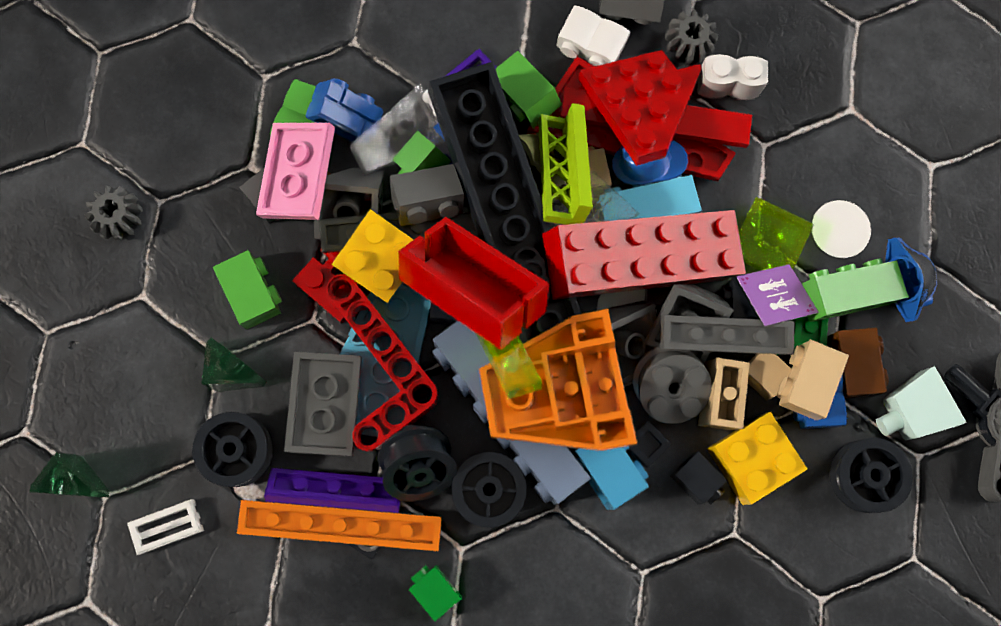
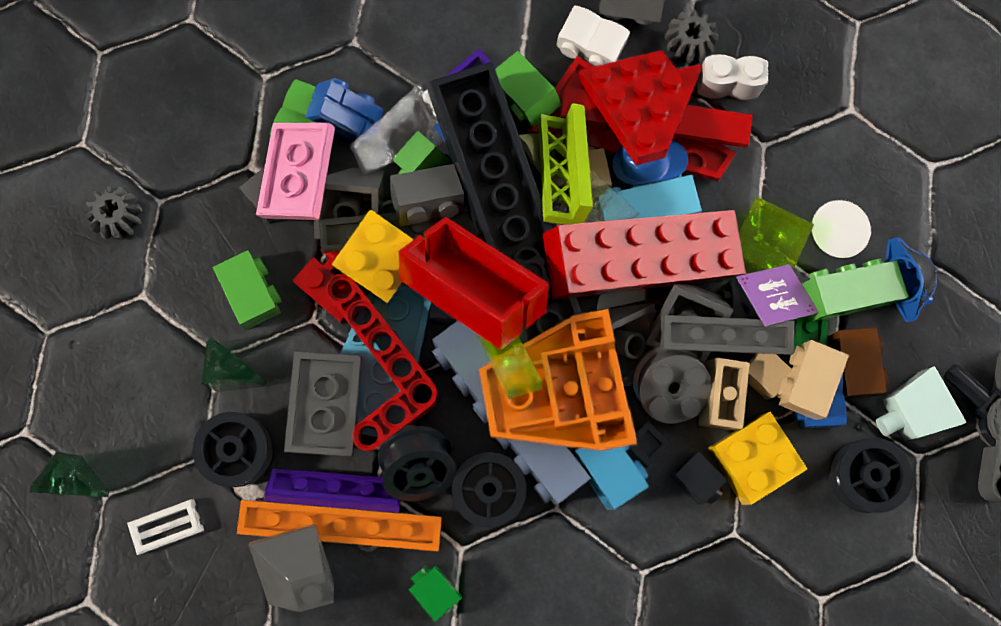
(294, 569): none -> dark grey slope

